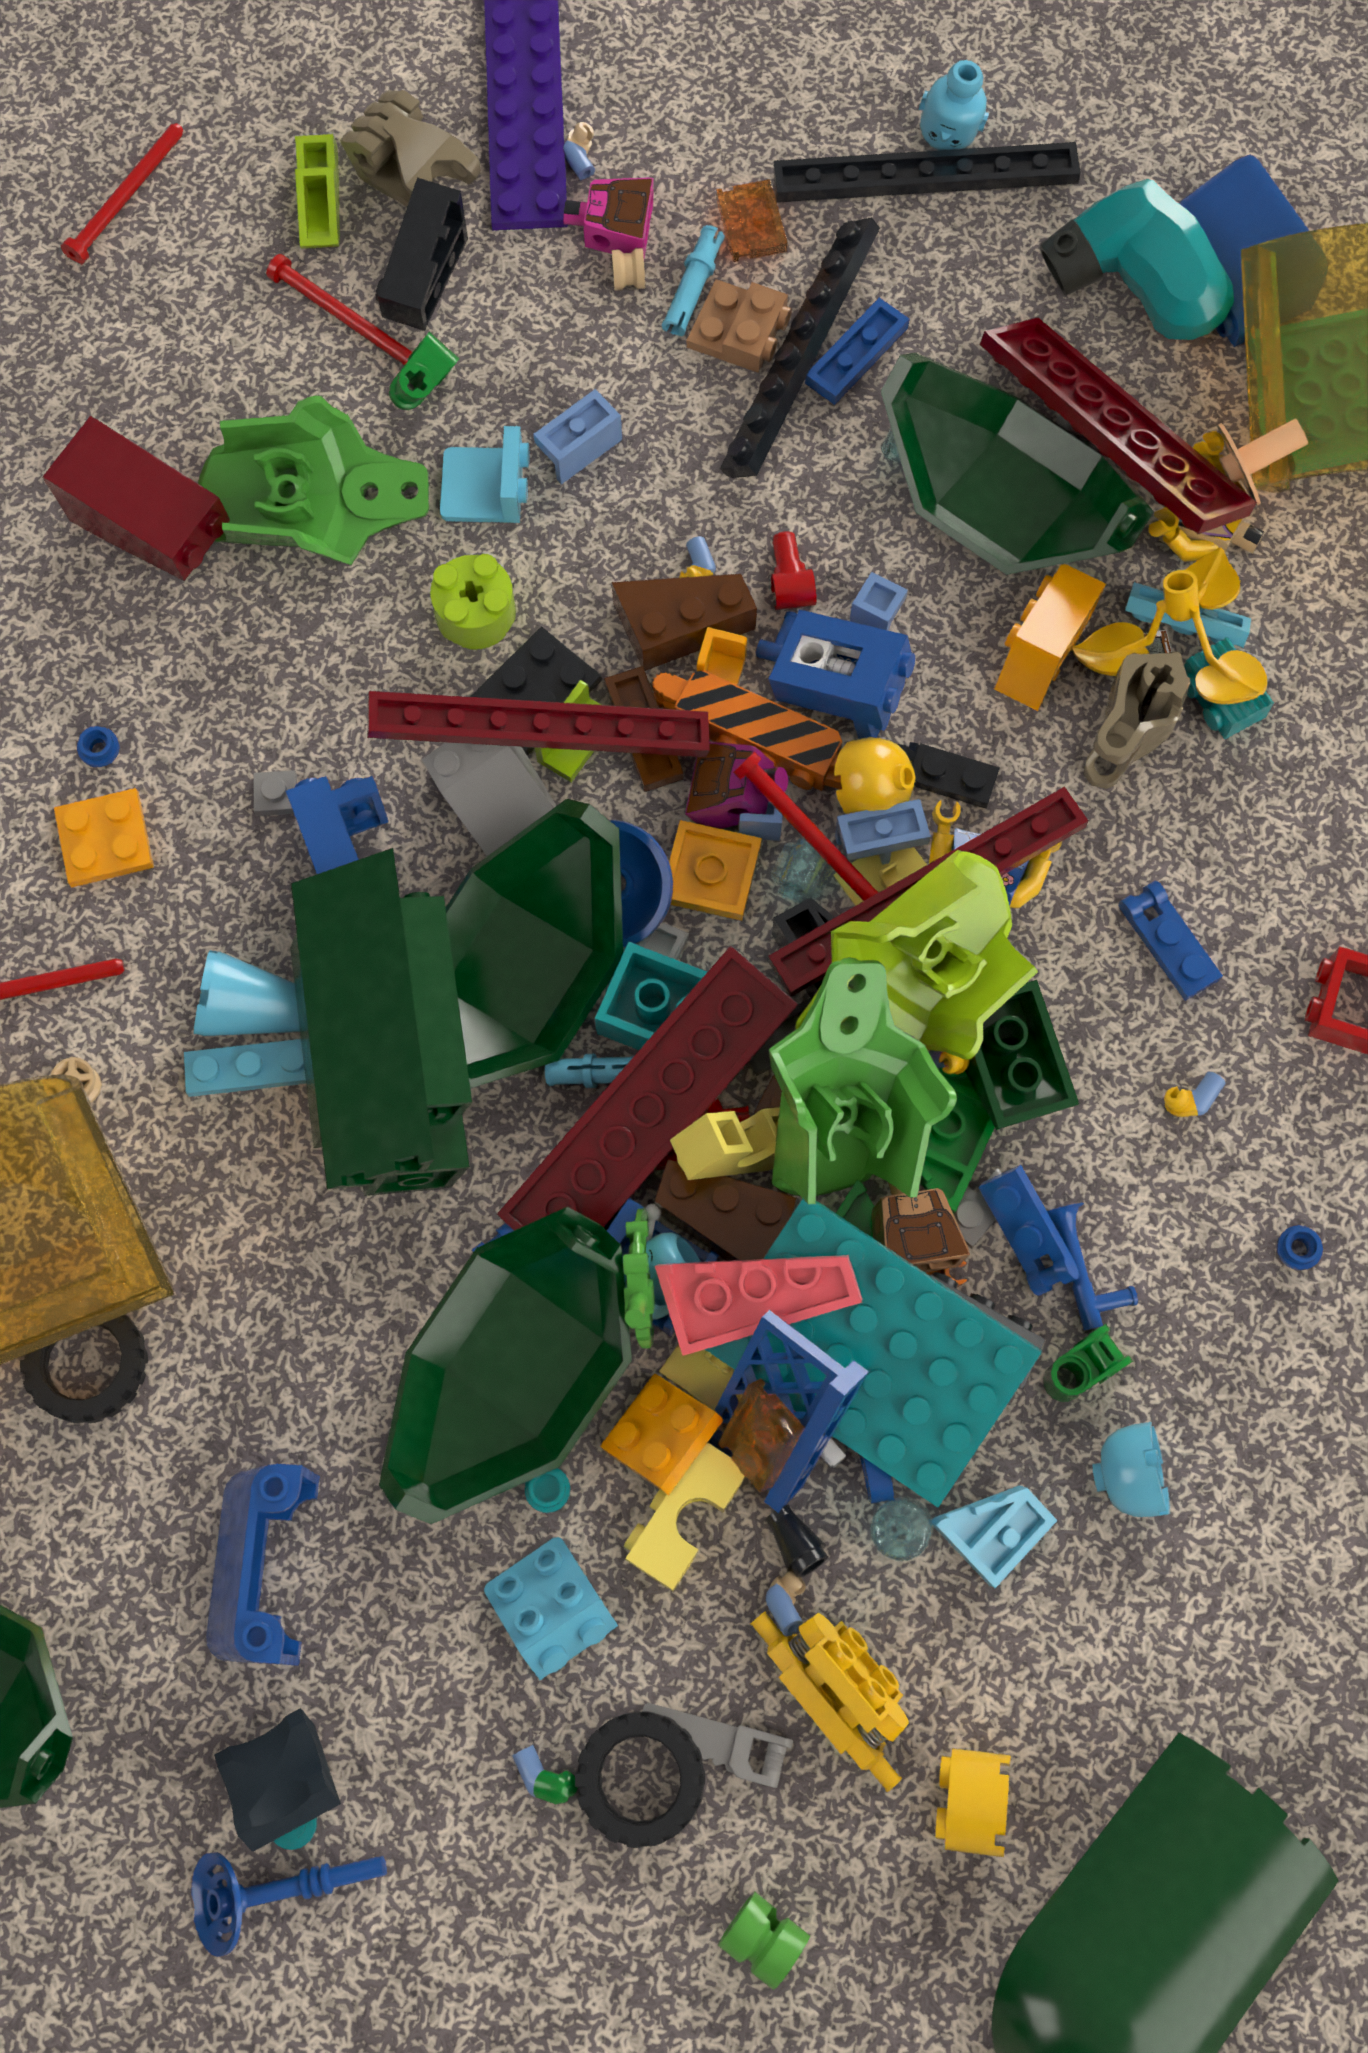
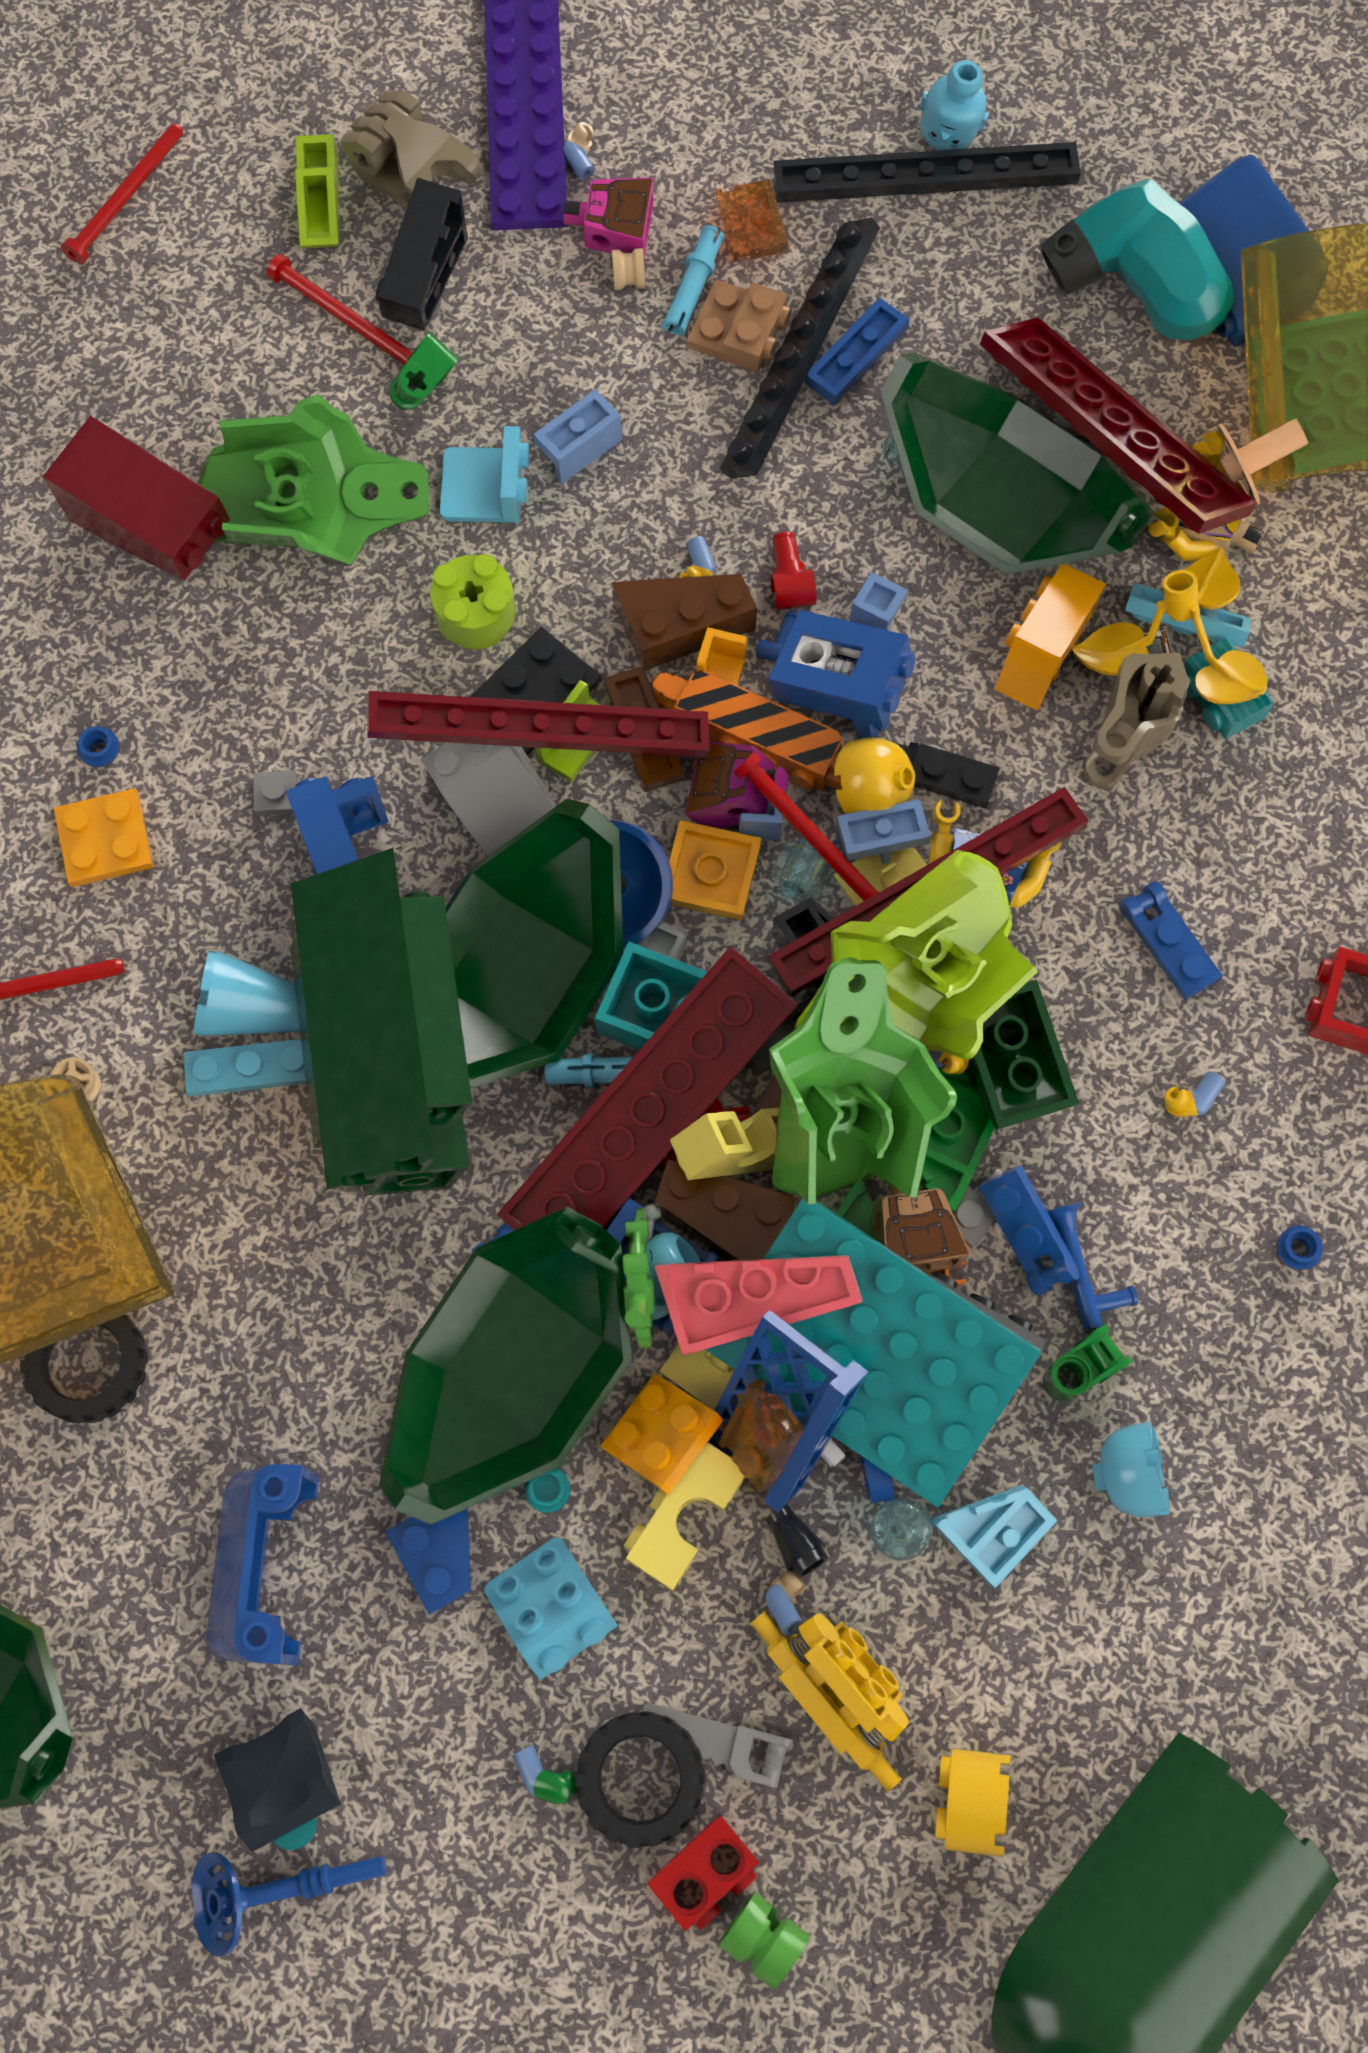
(435, 1557): none -> blue wing
(695, 1864): none -> red brick

